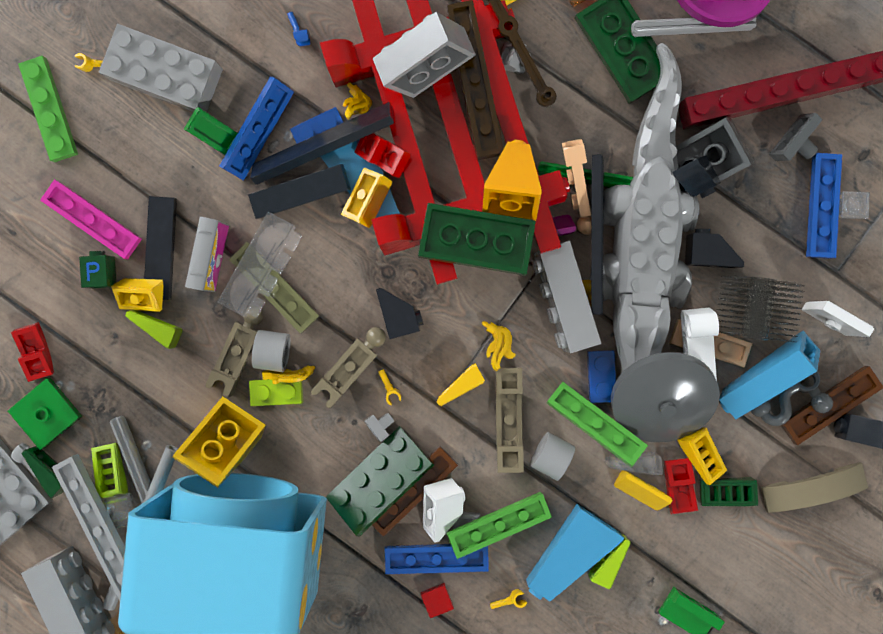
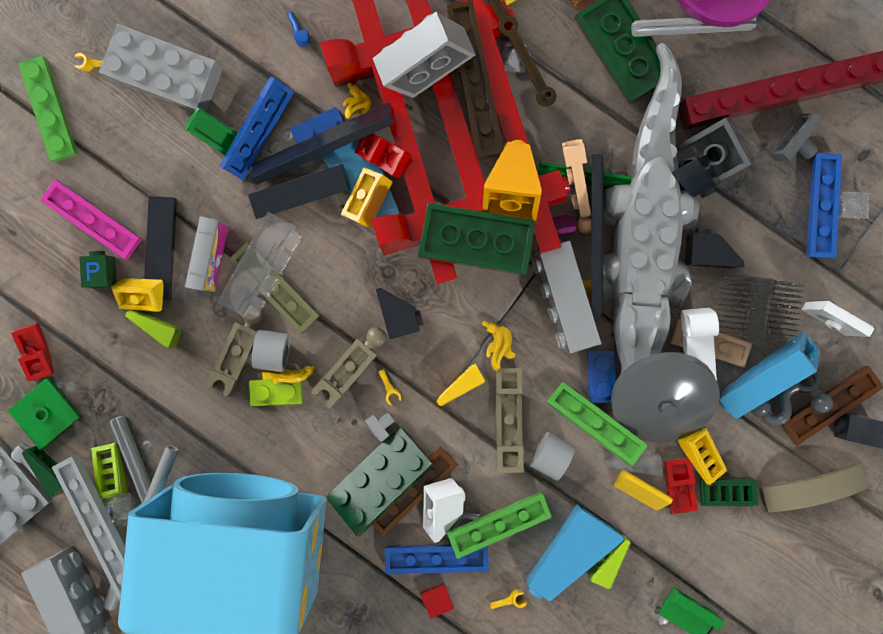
(220, 442): yellow slope -> none

